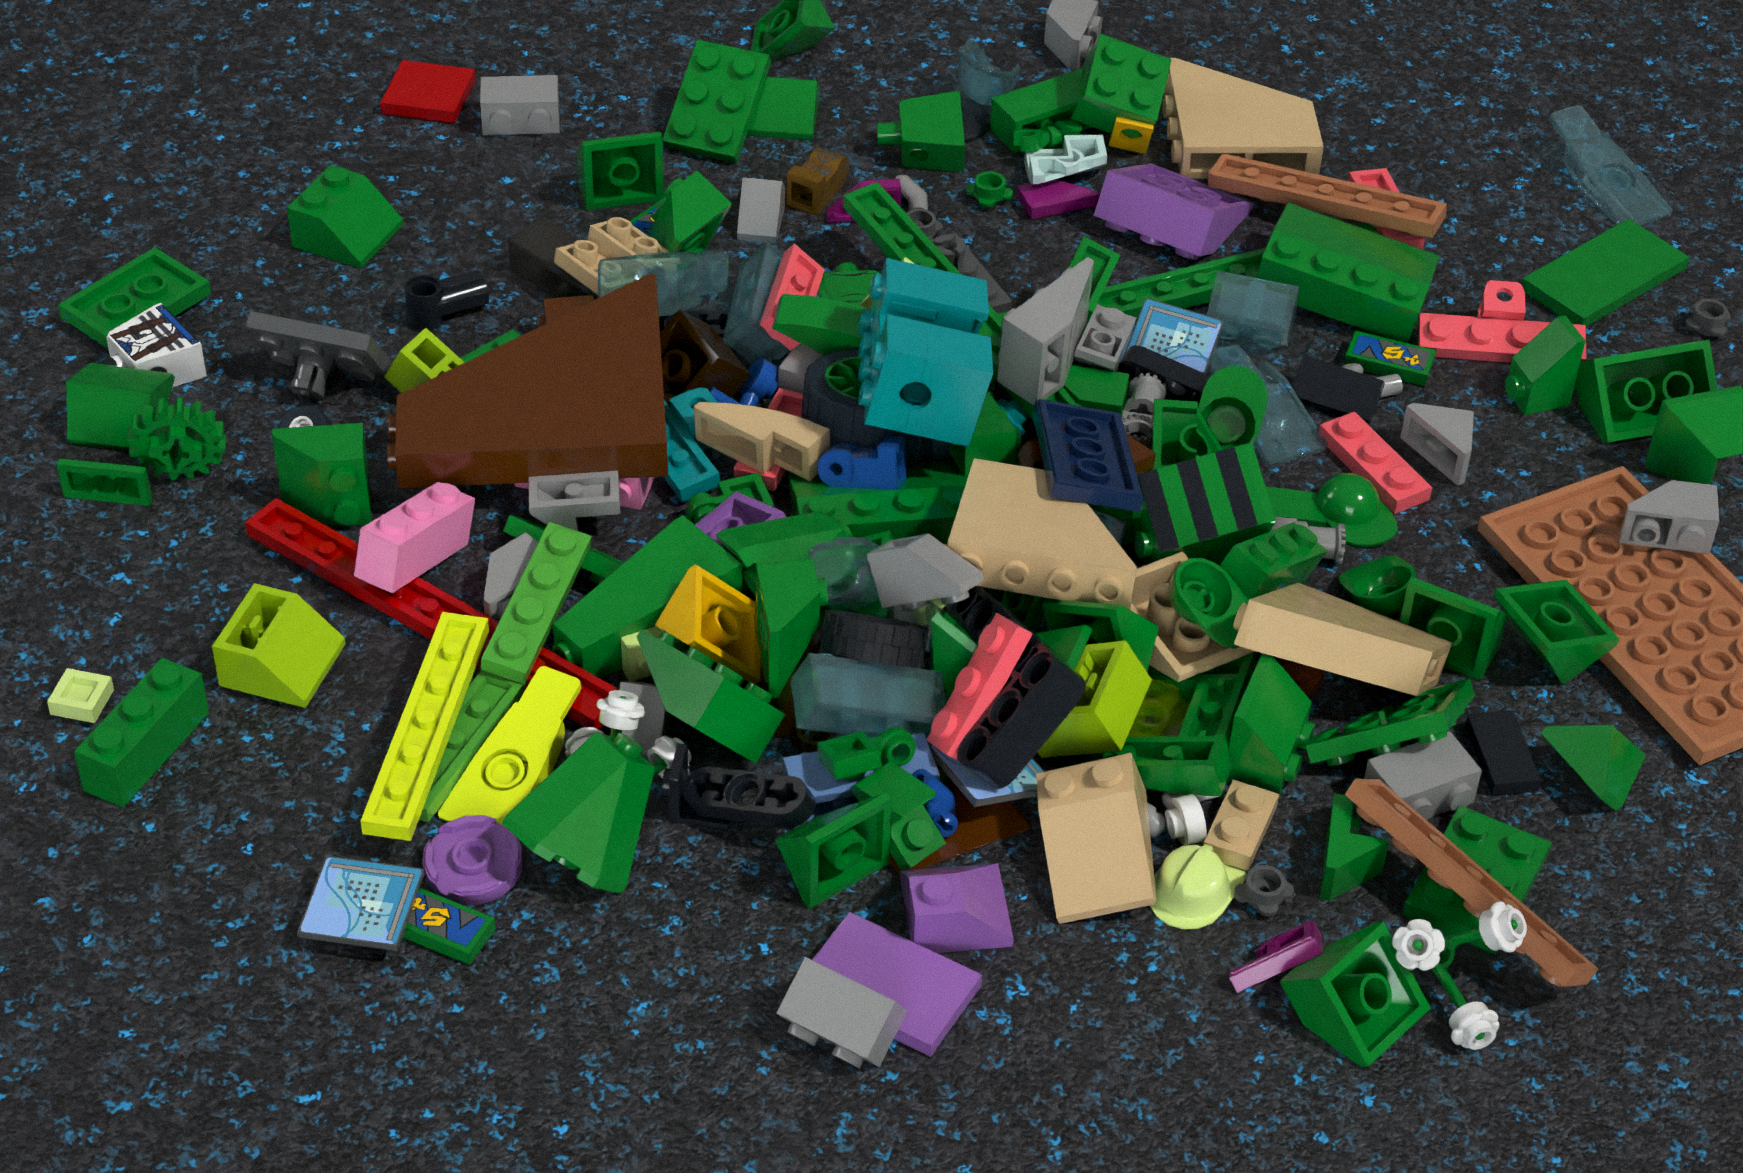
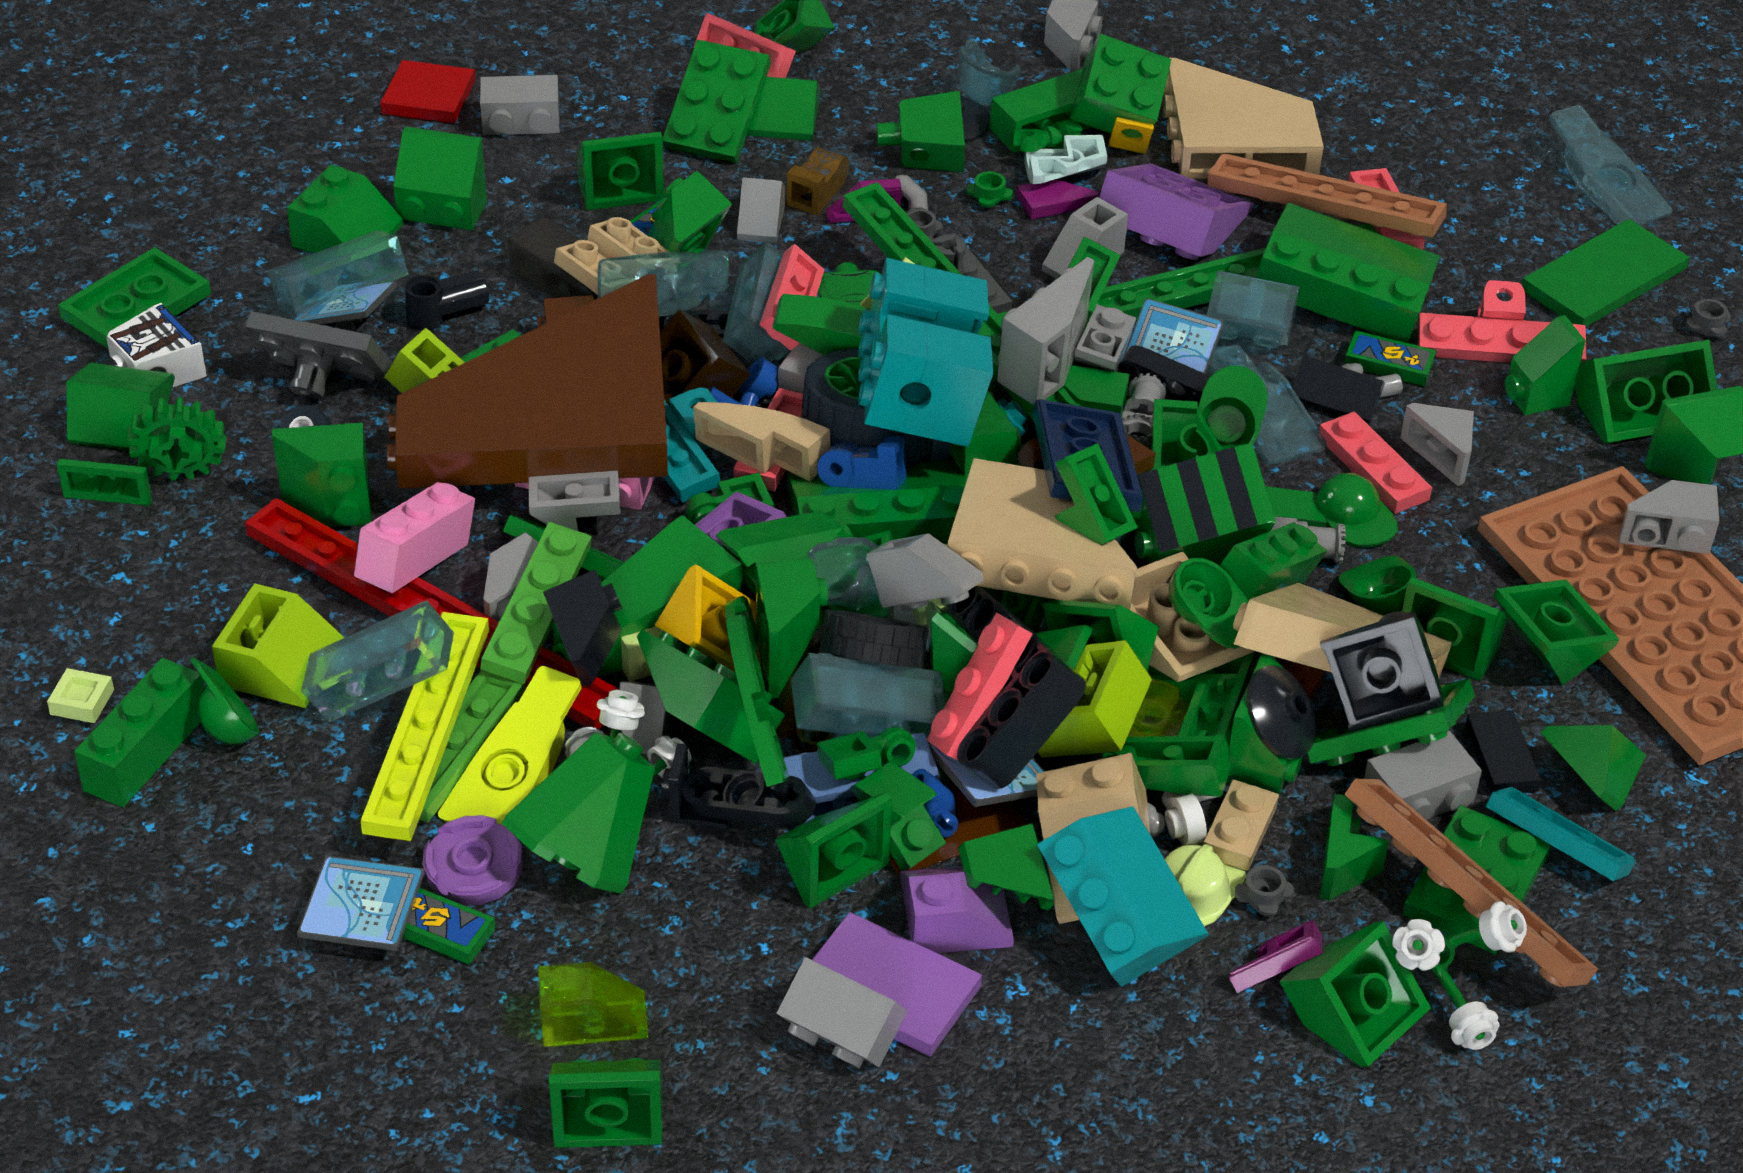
(222, 710): none -> green cap
(337, 272): none -> clear light blue brick
(349, 308): none -> piece
(378, 661): none -> clear light blue brick
(440, 178): none -> green slope
(585, 622): none -> black slope
(589, 1005): none -> clear neon green slope
(606, 1103): none -> green slope
(729, 34): none -> coral plate
(743, 645): none -> green tile
(1008, 862): none -> green slope
(1095, 221): none -> light grey slope
(1099, 504): none -> green slope
(1122, 892): none -> teal slope
(1281, 712): none -> black dish
(1384, 670): none -> black slope
(1561, 833): none -> teal tile

